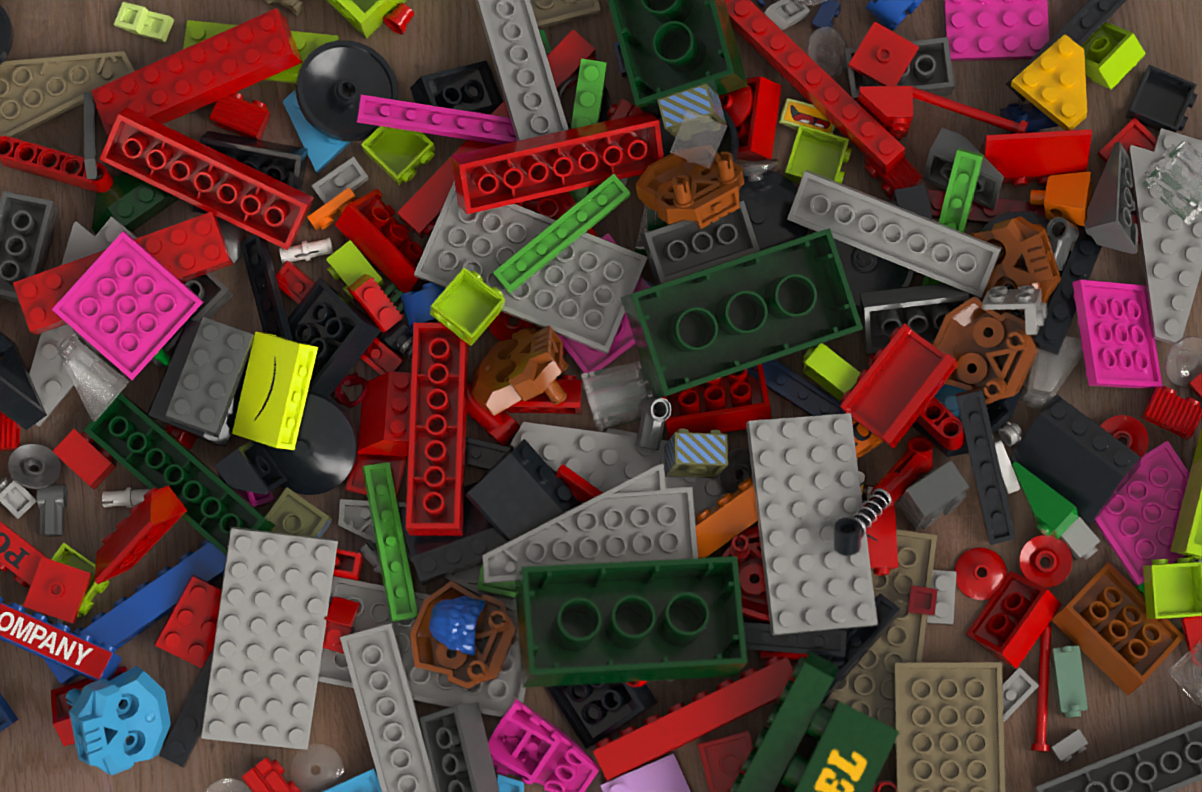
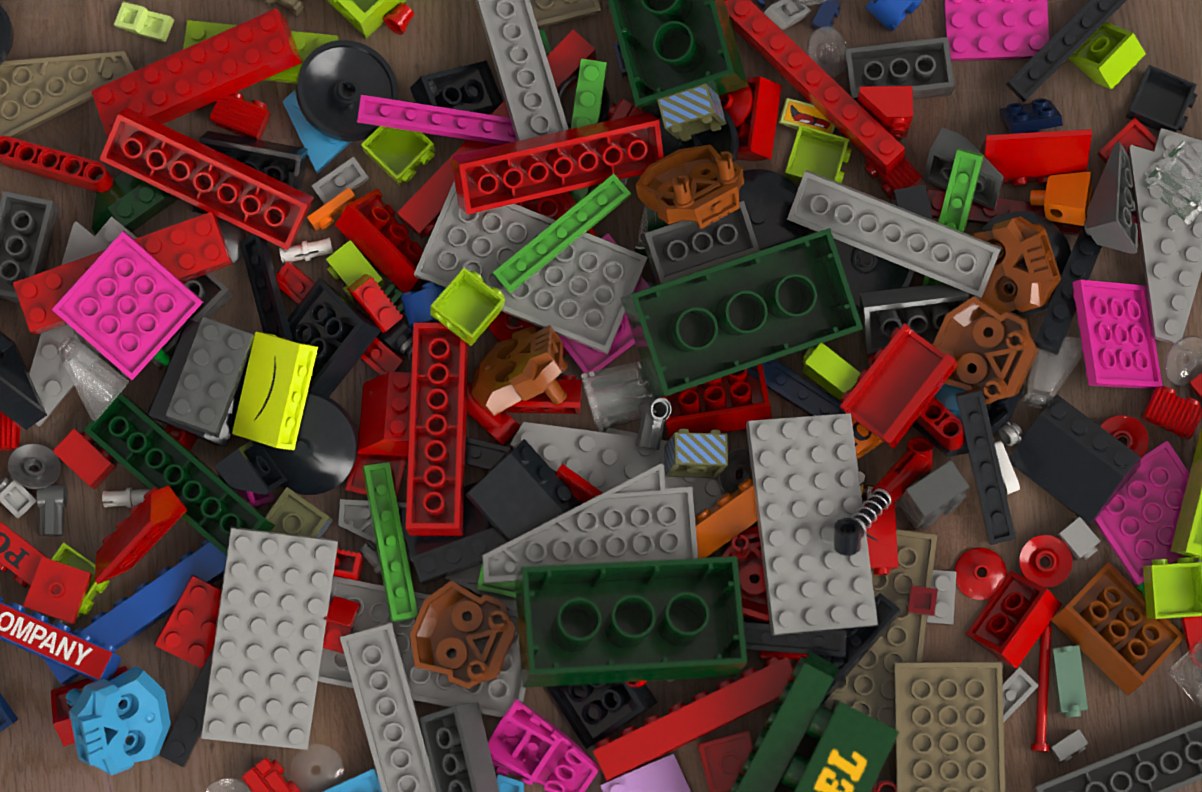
(90, 136): dark grey tile -> none
(349, 380): dark red piece -> none
(455, 623): blue hair -> none
(698, 138): clear piece -> none
(755, 169): clear dish -> none
(883, 56): red plate -> none
(969, 111): red bar -> none
(1022, 298): light grey bracket -> none
(1049, 508): green slope -> none
(1057, 83): yellow plate -> none
(1061, 244): dark grey piece -> none

